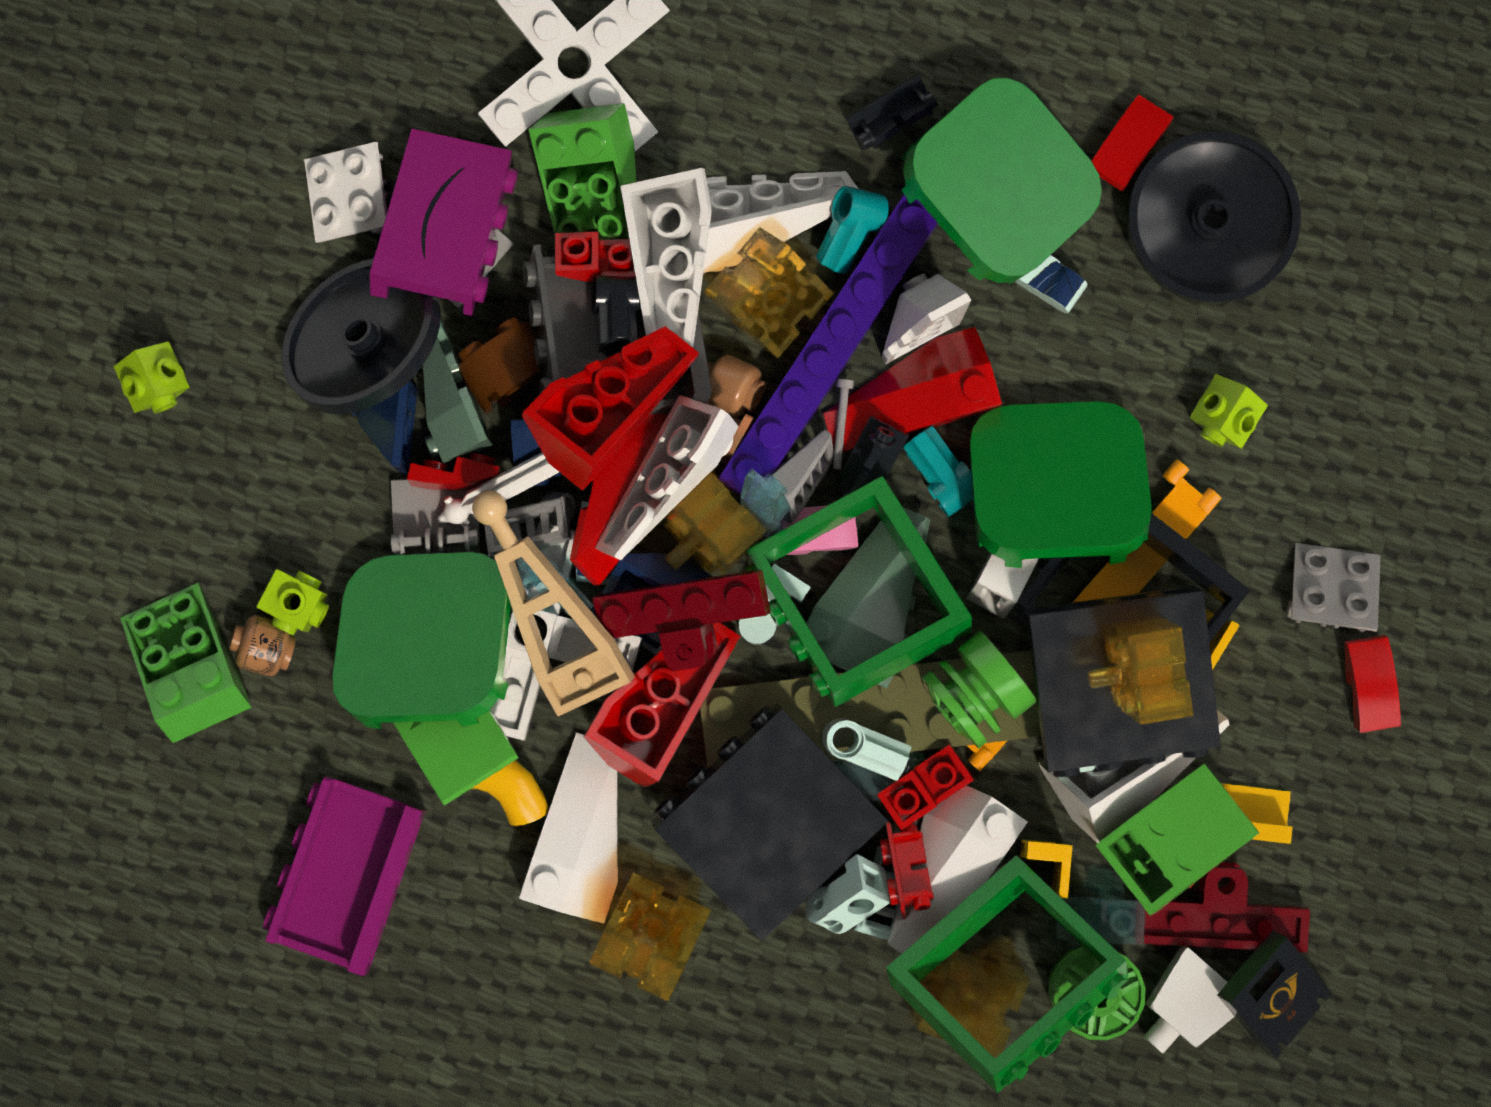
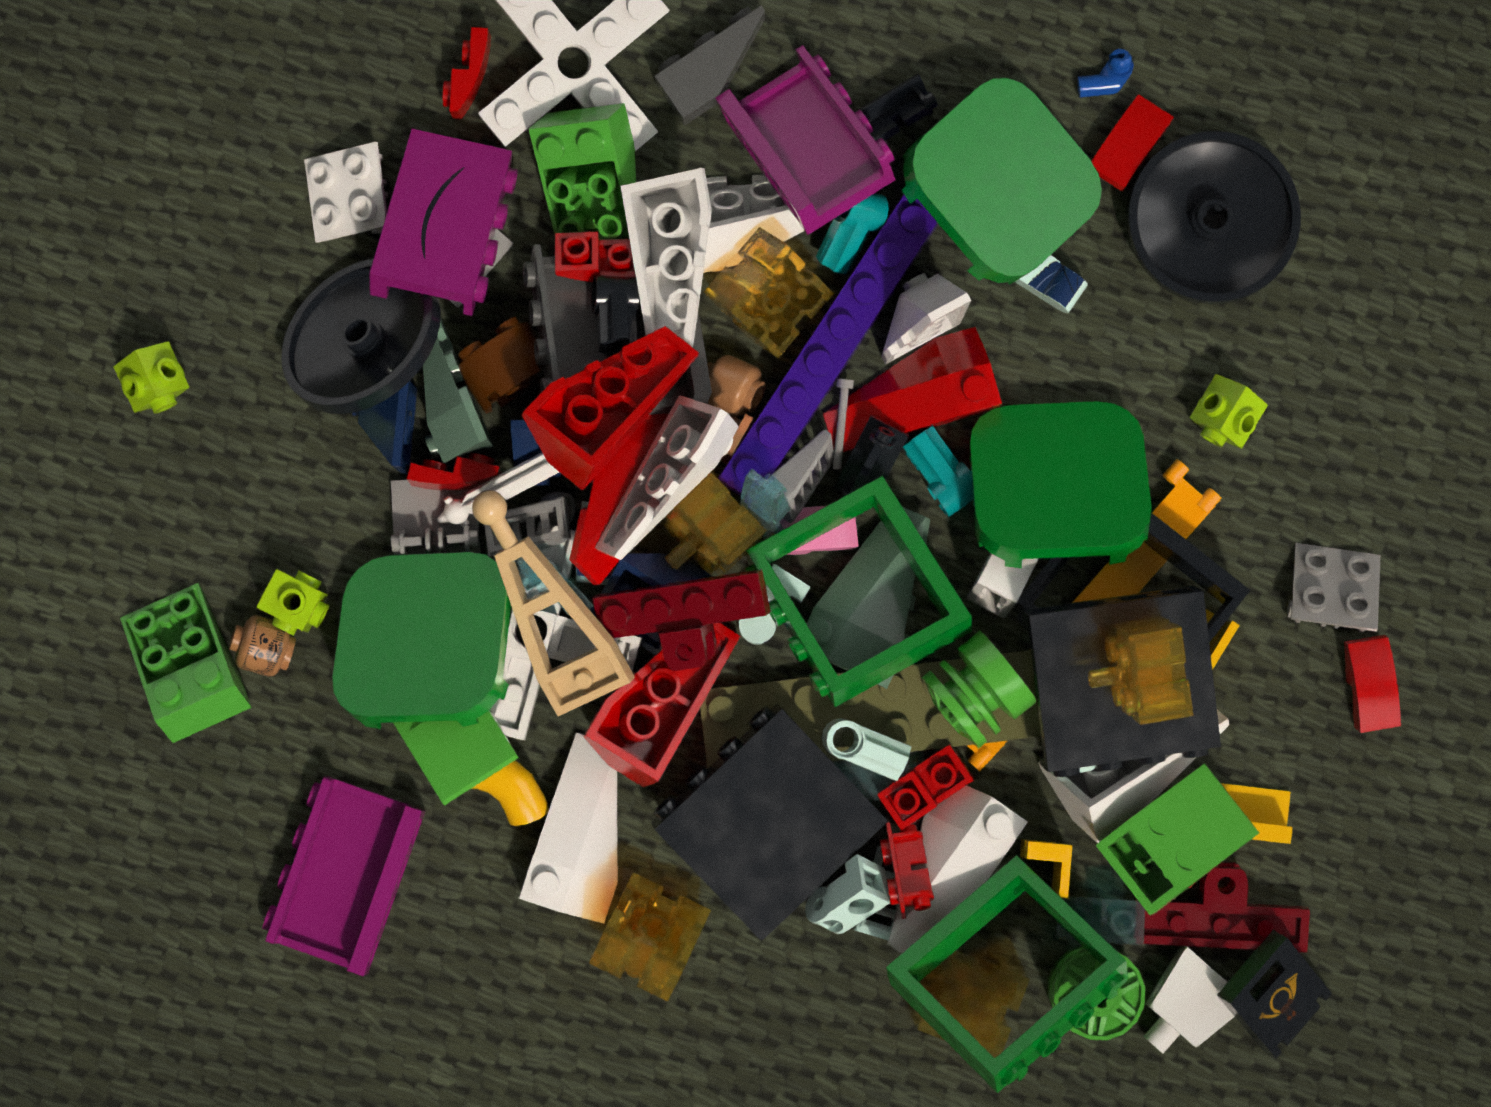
(465, 83): none -> red slope
(706, 72): none -> dark grey slope
(810, 142): none -> magenta panel
(1110, 79): none -> blue arm

